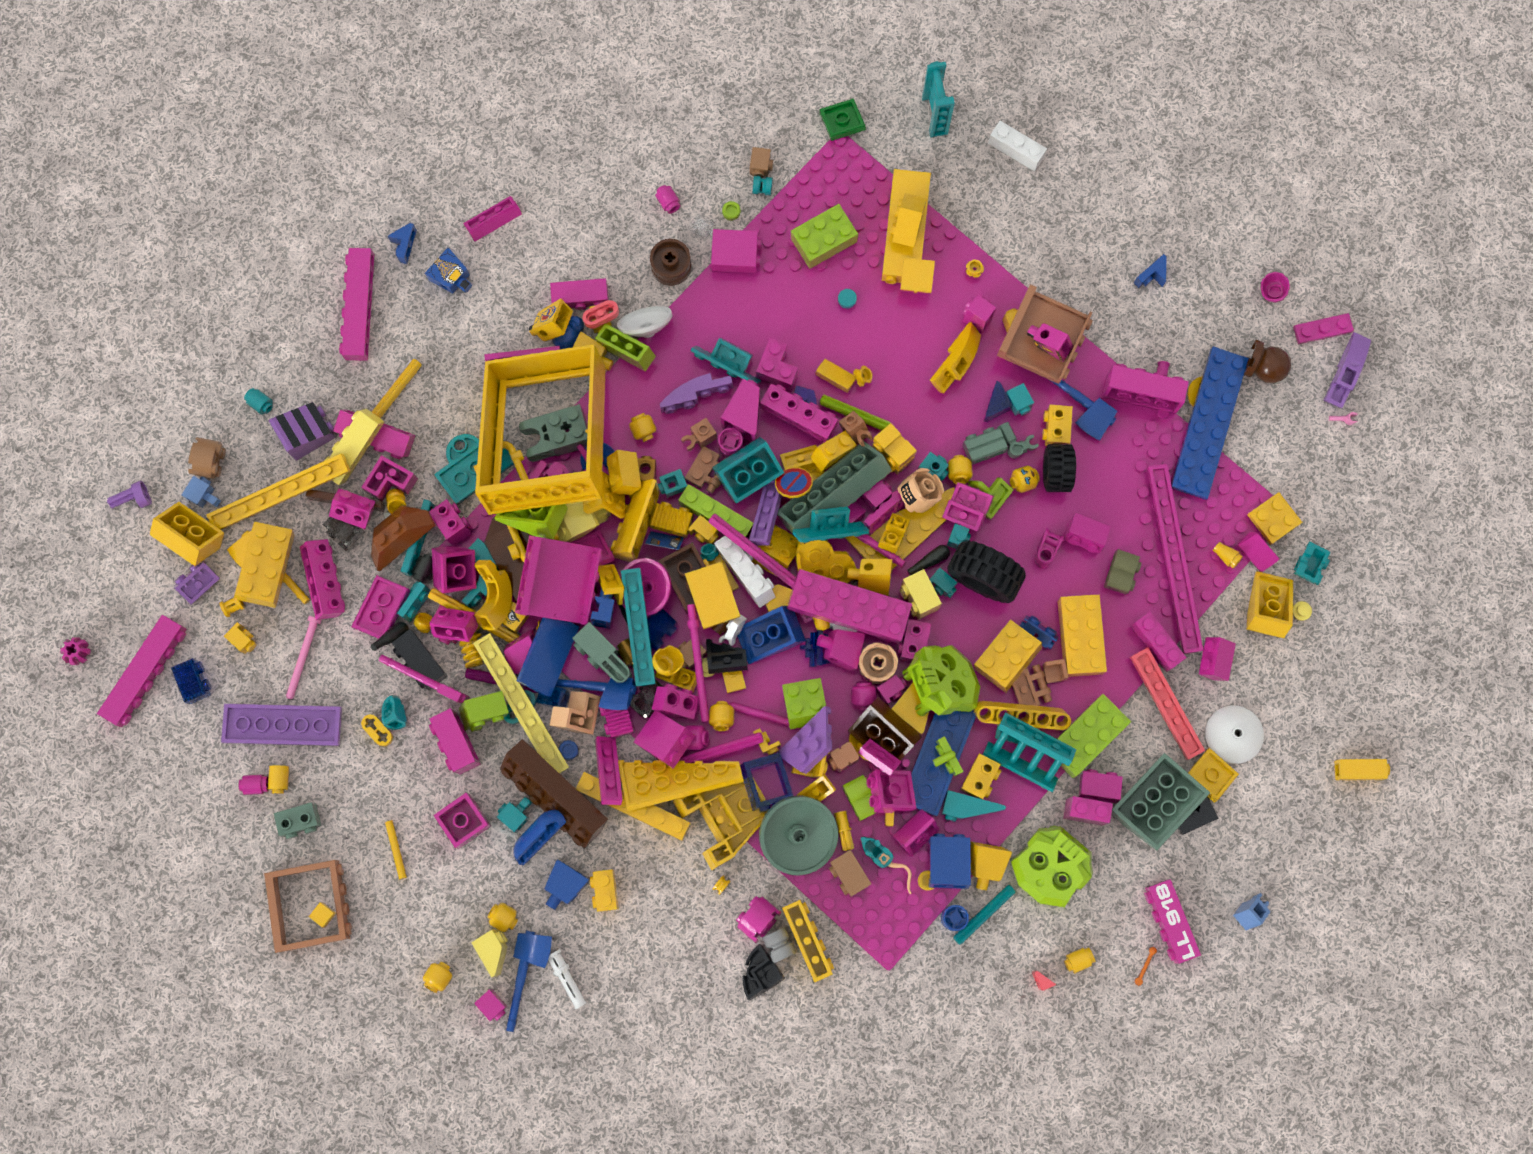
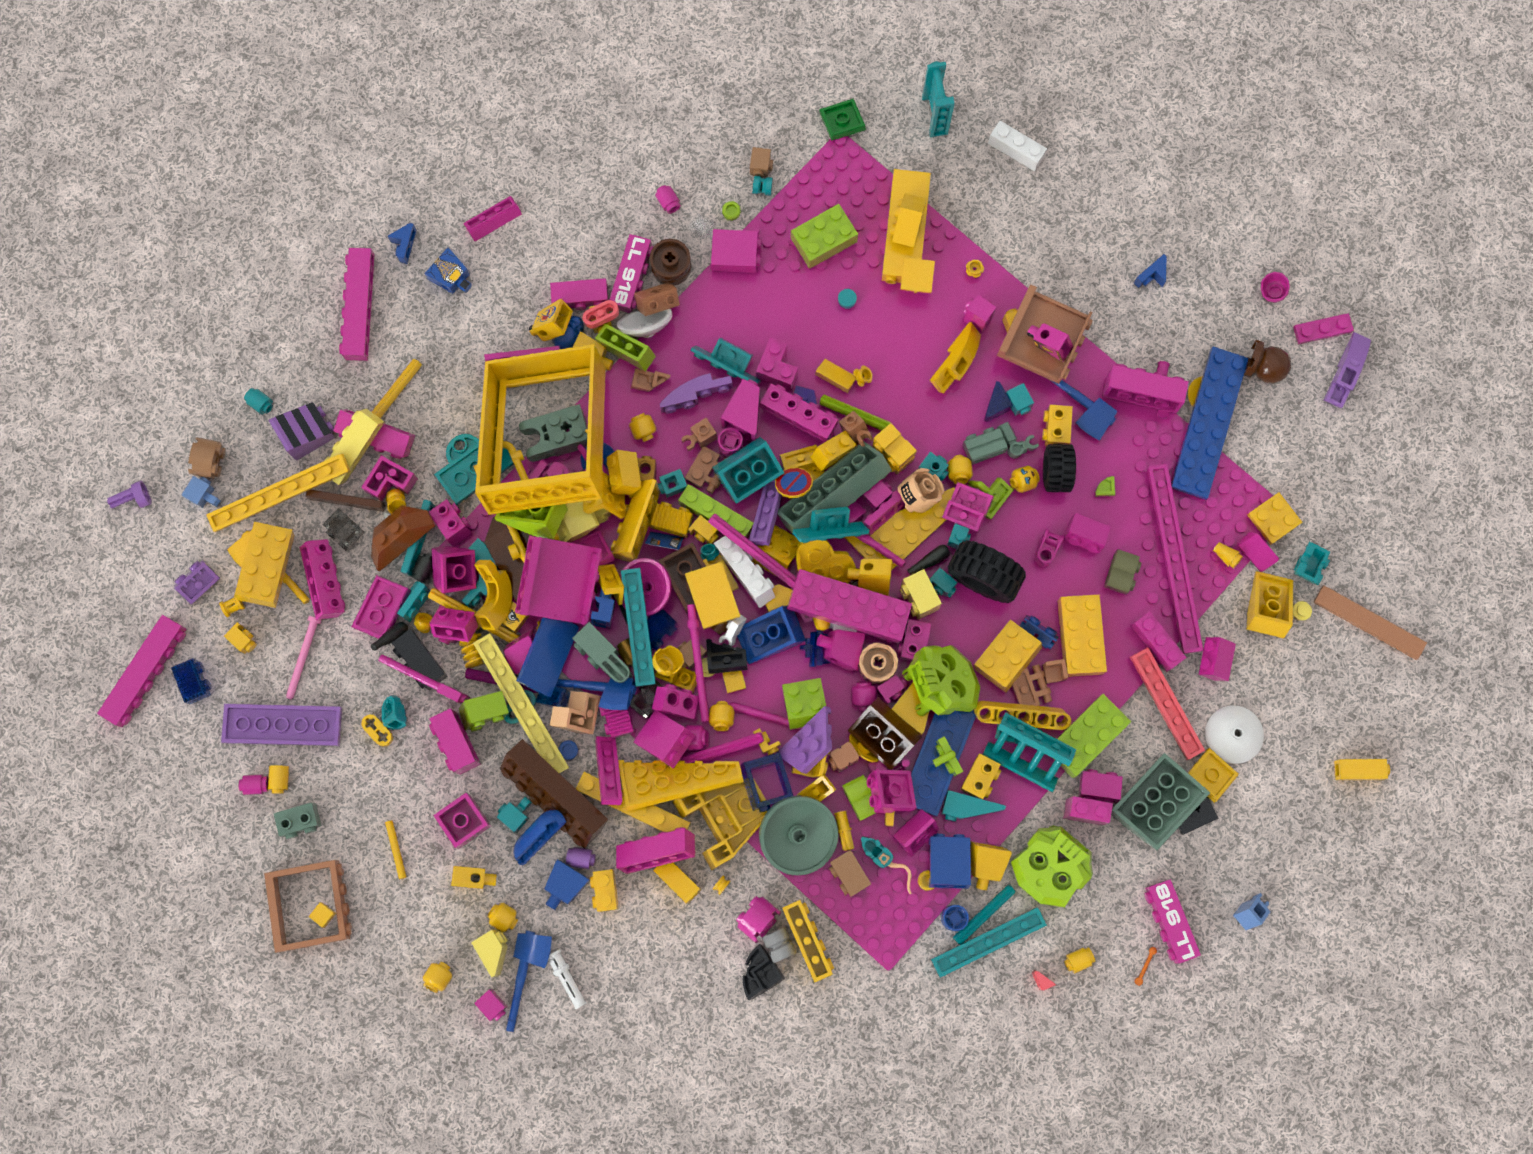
(80, 655): dark pink piece -> none
(186, 533): yellow brick -> none
(348, 506): dark pink brick -> none
(462, 877): none -> yellow torso
(580, 858): none -> medium lavender brick
(631, 272): none -> dark pink brick
(647, 380): none -> nougat slope
(655, 850): none -> dark pink brick
(656, 299): none -> nougat brick
(678, 881): none -> yellow slope
(879, 757): dark pink plate -> none
(894, 533): yellow slope -> none
(988, 942): none -> teal plate
(1106, 487): none -> lime tile
(1346, 419): bright pink hand -> none
(1370, 622): none -> nougat tile

